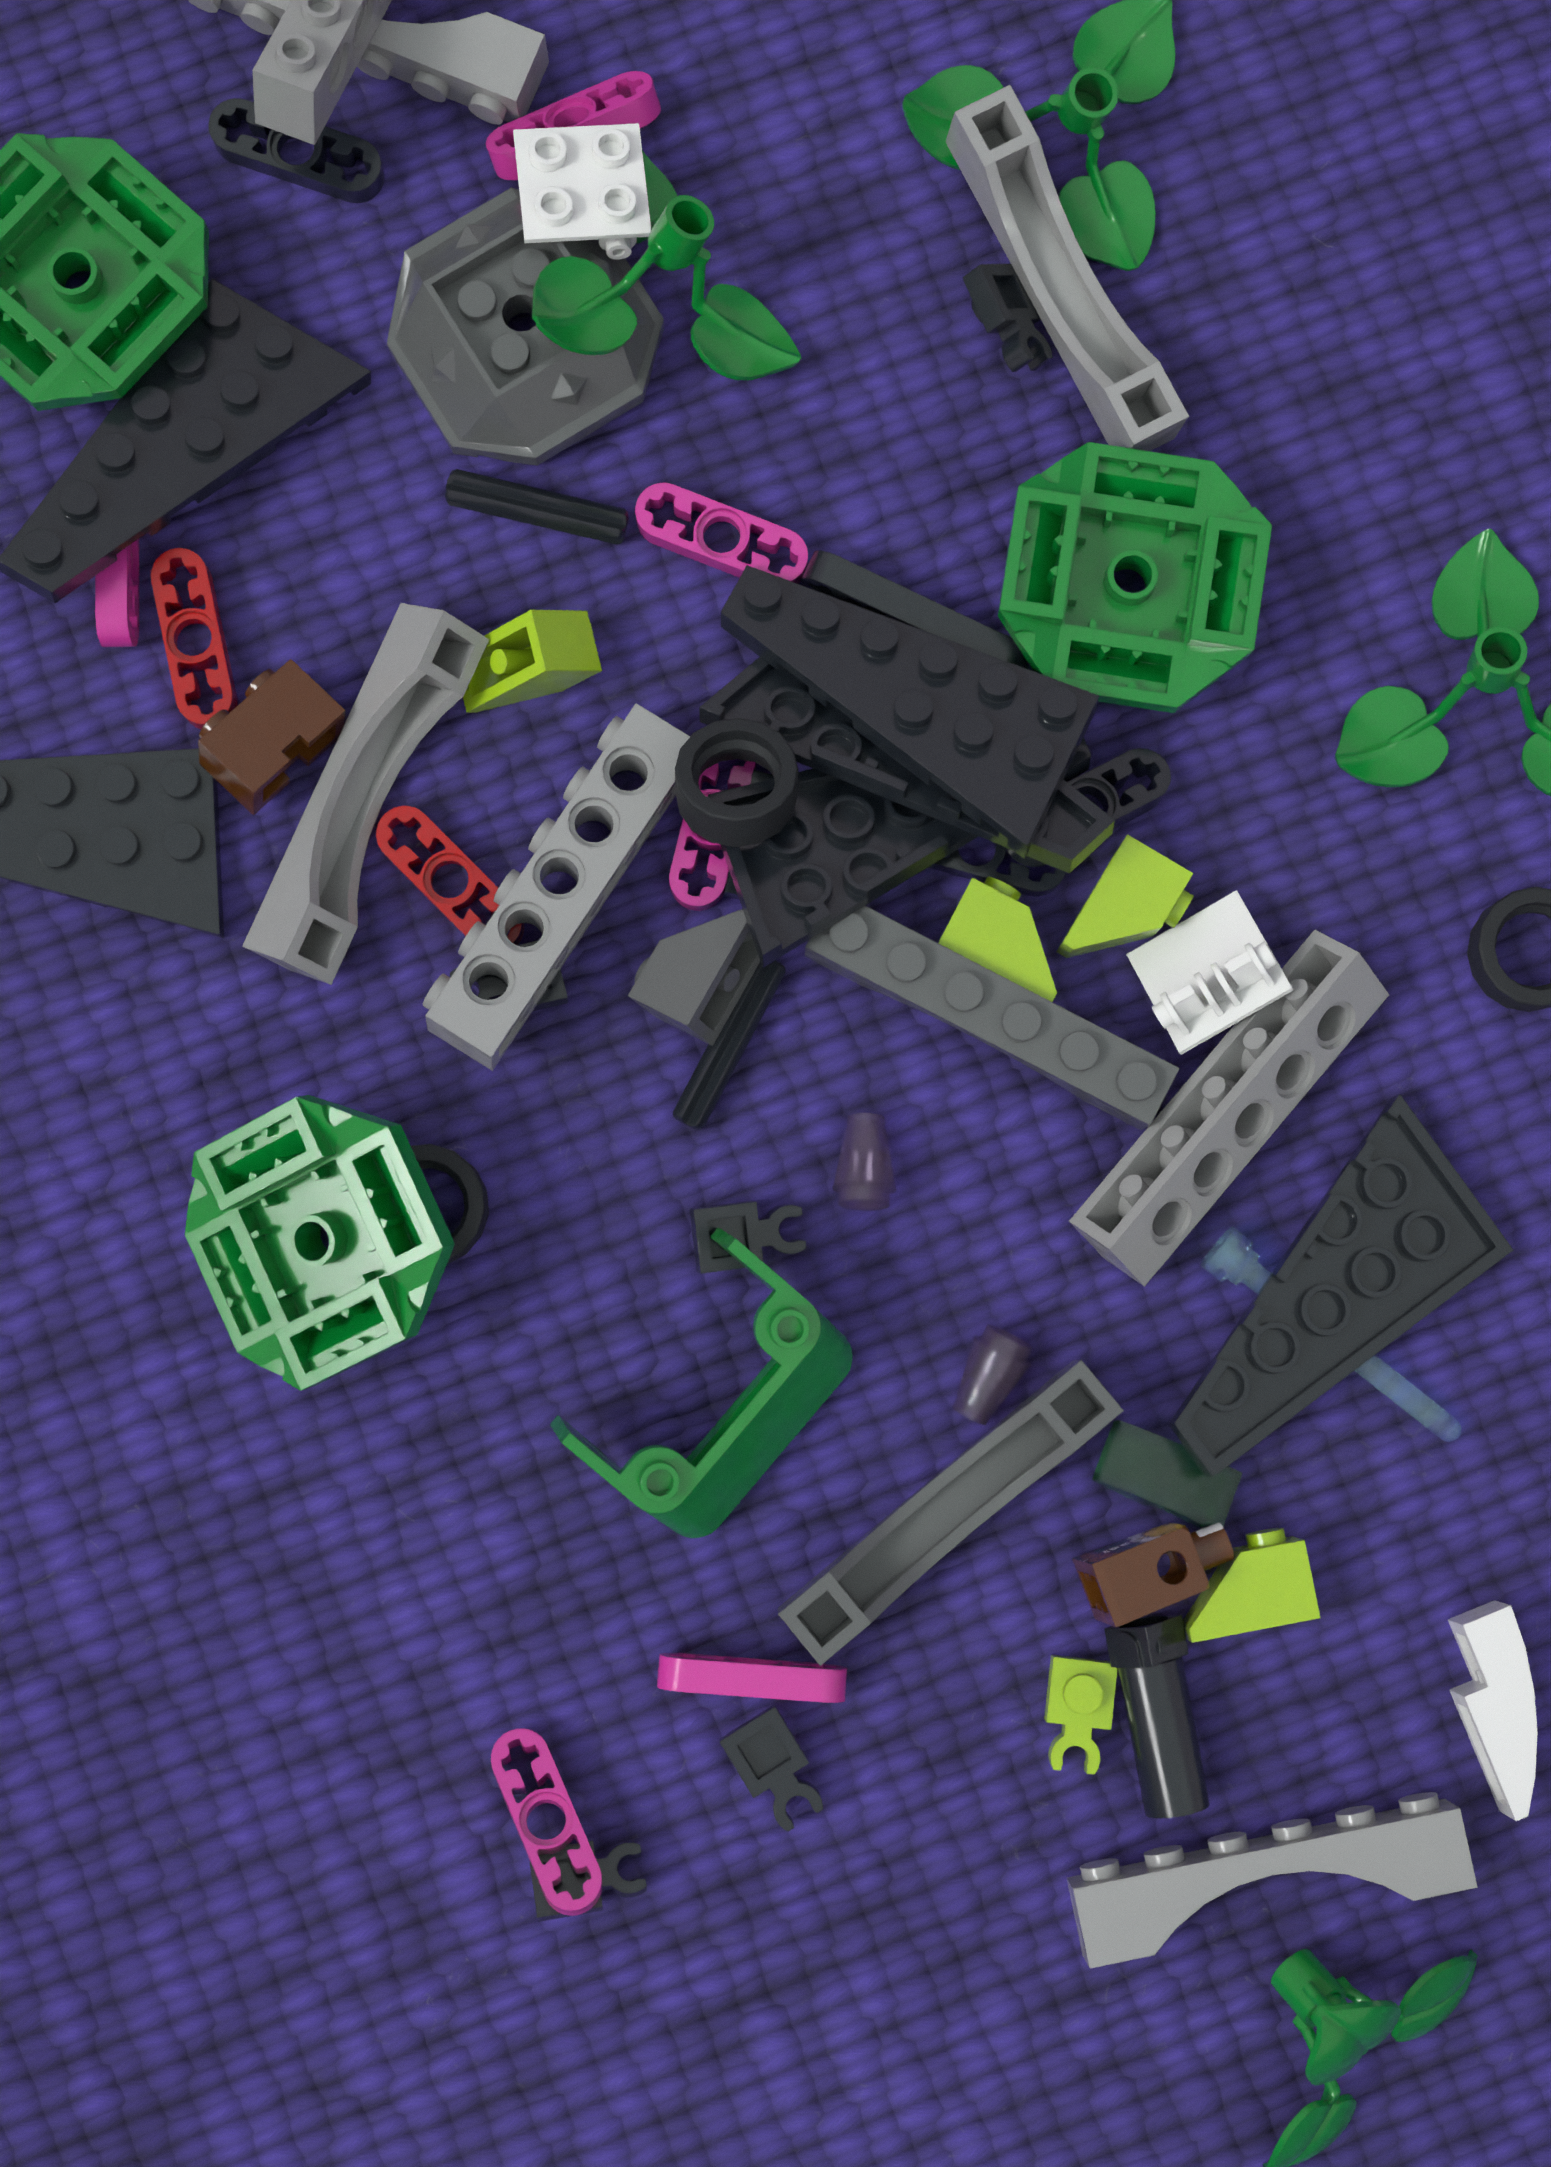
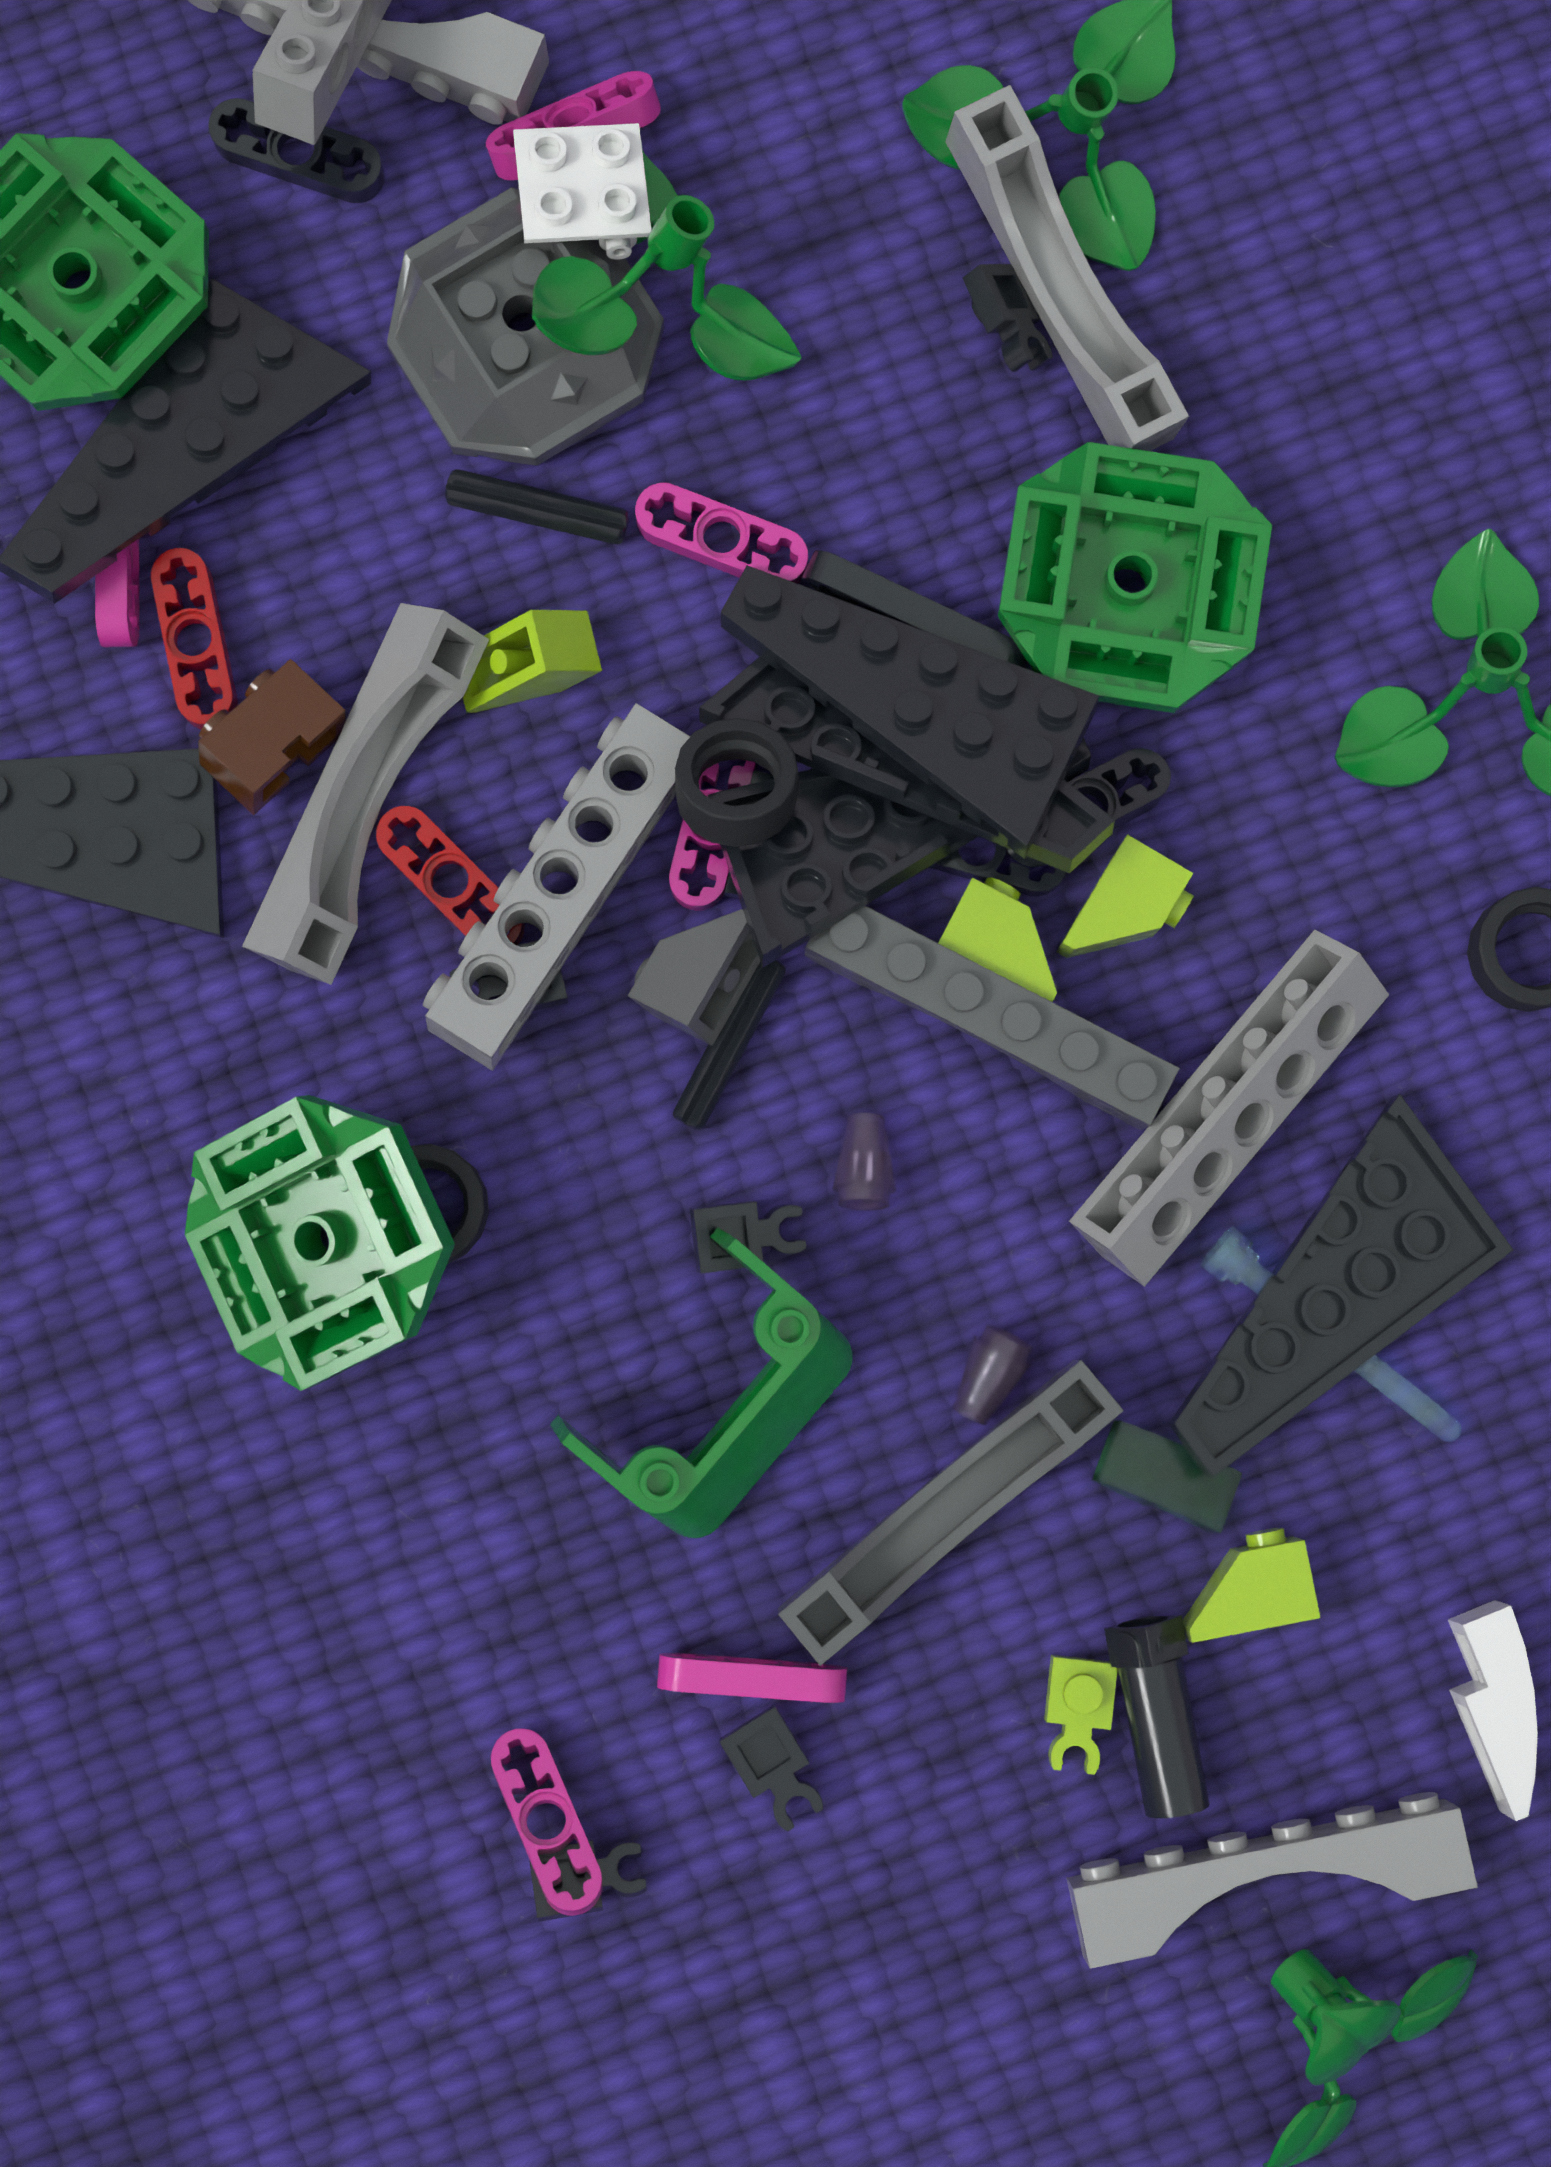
(1124, 1577): reddish brown torso -> none
(1209, 972): white hinge -> none

